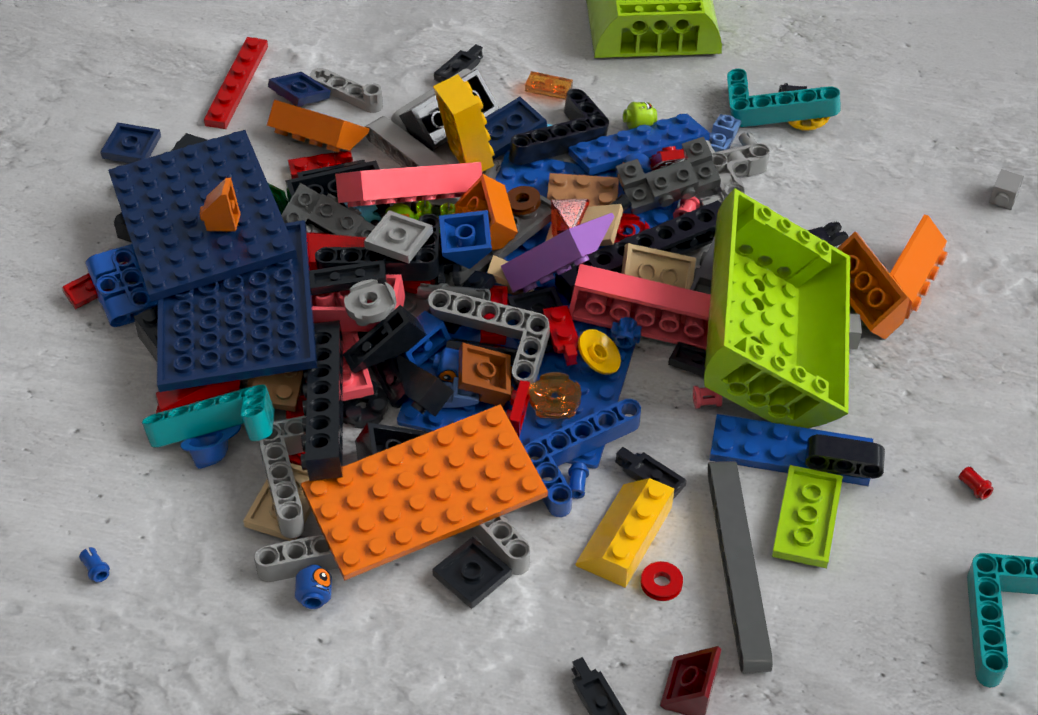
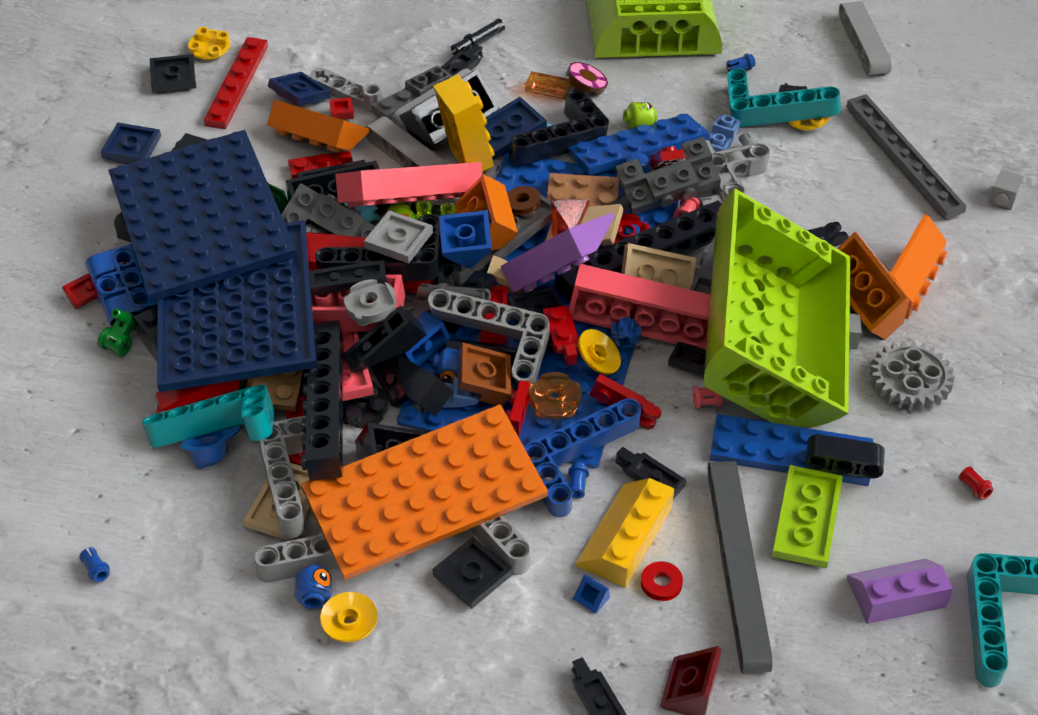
(119, 333): none -> green piece
(172, 73): none -> black plate
(209, 43): none -> yellow dish
(221, 208): orange slope -> none
(342, 108): none -> red plate
(348, 607): none -> yellow dish
(413, 89): none -> dark grey slope
(478, 37): none -> black pin
(586, 78): none -> tile
(591, 594): none -> blue slope
(611, 392): none -> red hinge
(744, 62): none -> blue pin
(864, 38): none -> light grey beam
(900, 590): none -> medium lavender slope
(906, 157): none -> dark grey plate
(912, 375): none -> light grey gear

